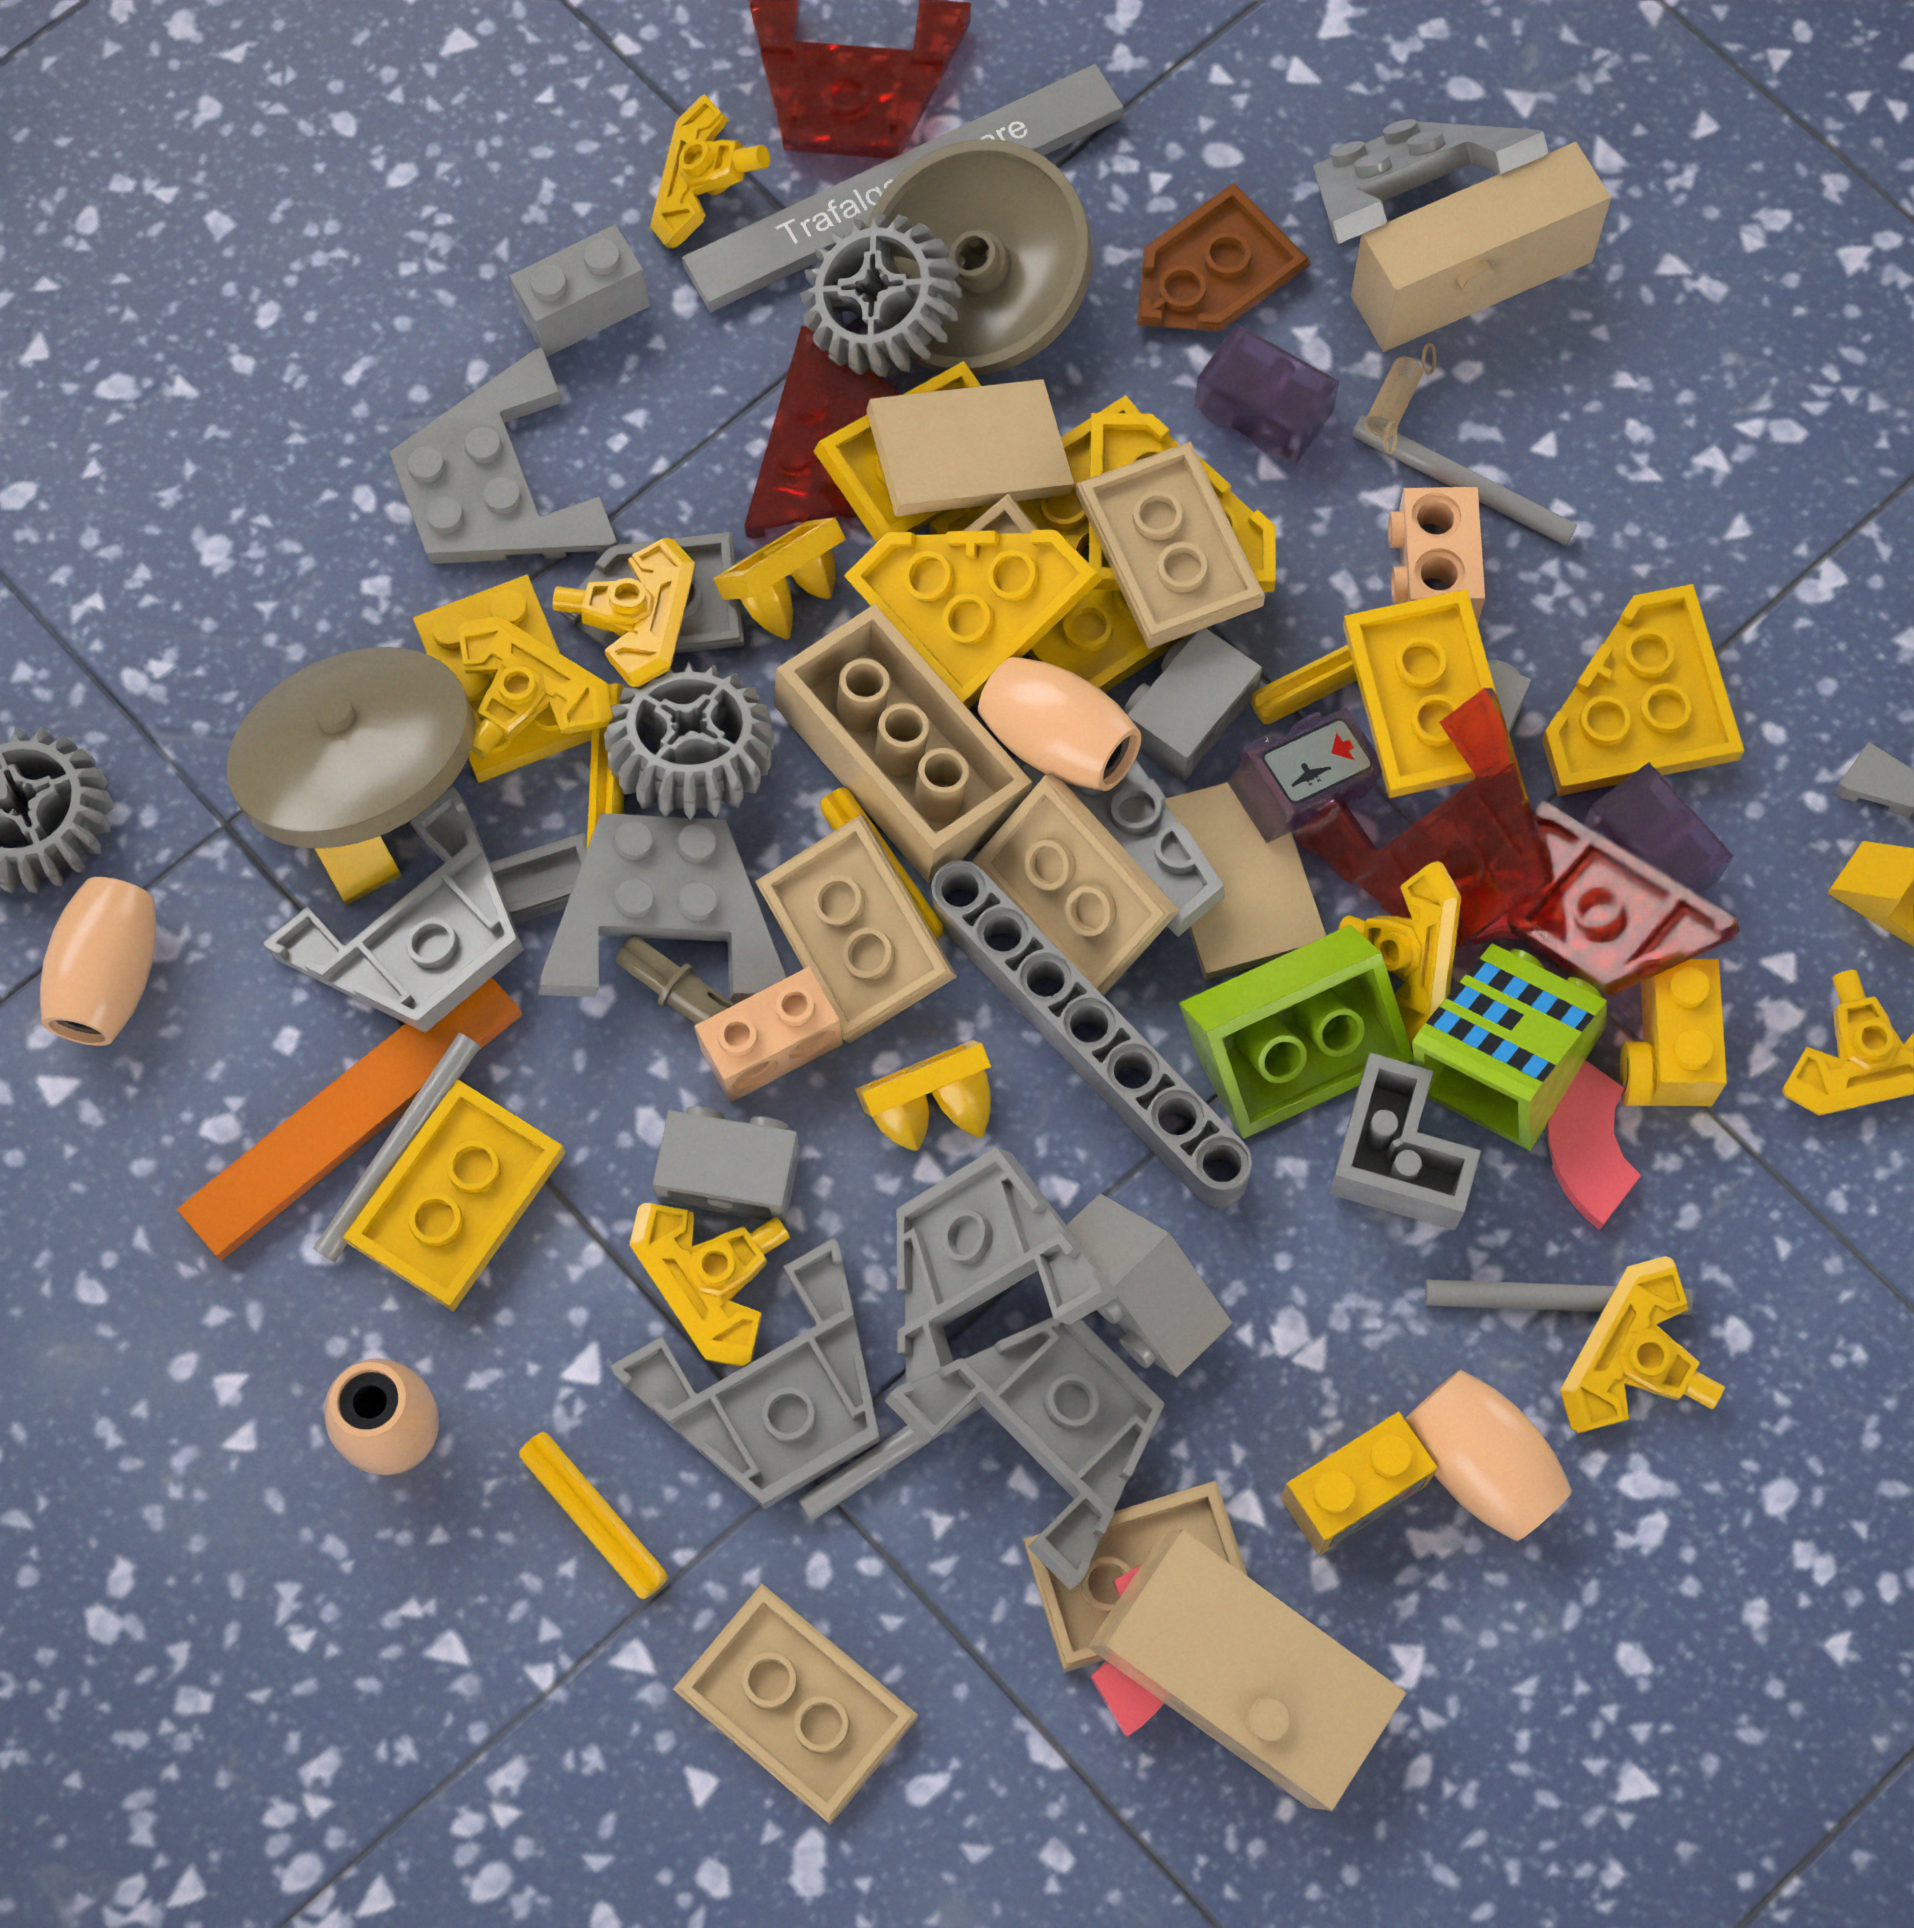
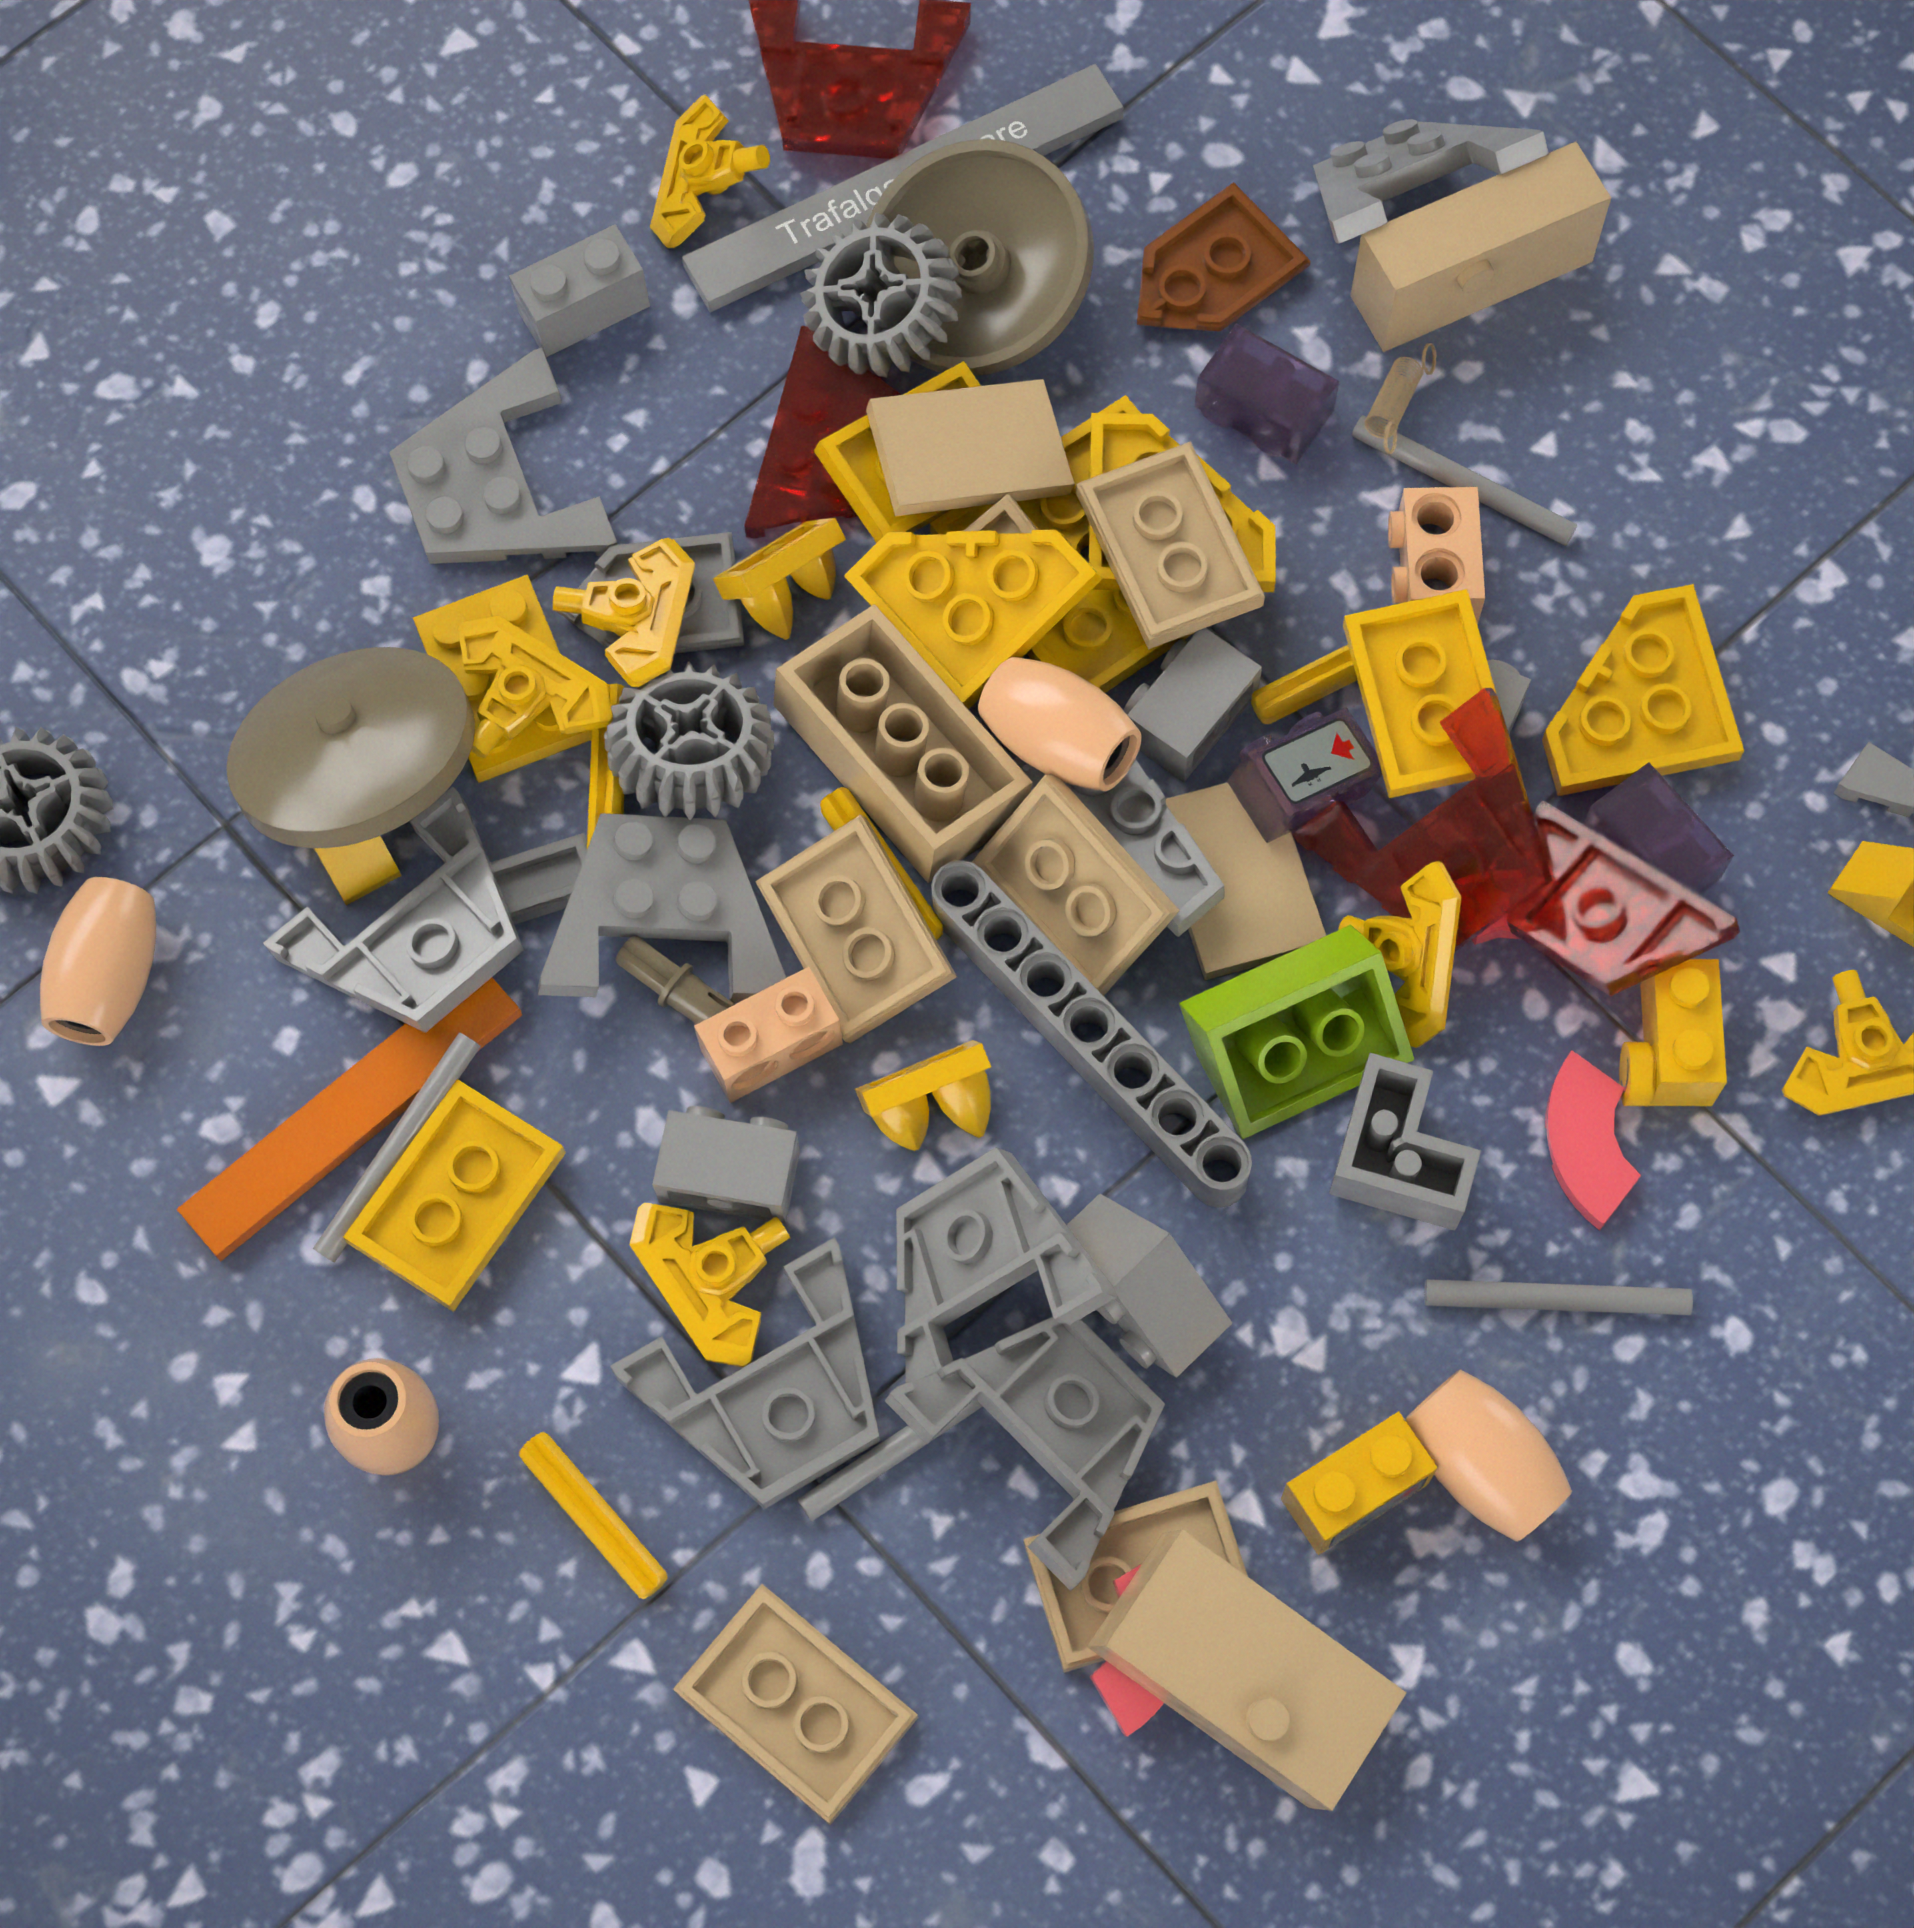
(1509, 1043): lime slope -> none
(1634, 1351): yellow piece -> none

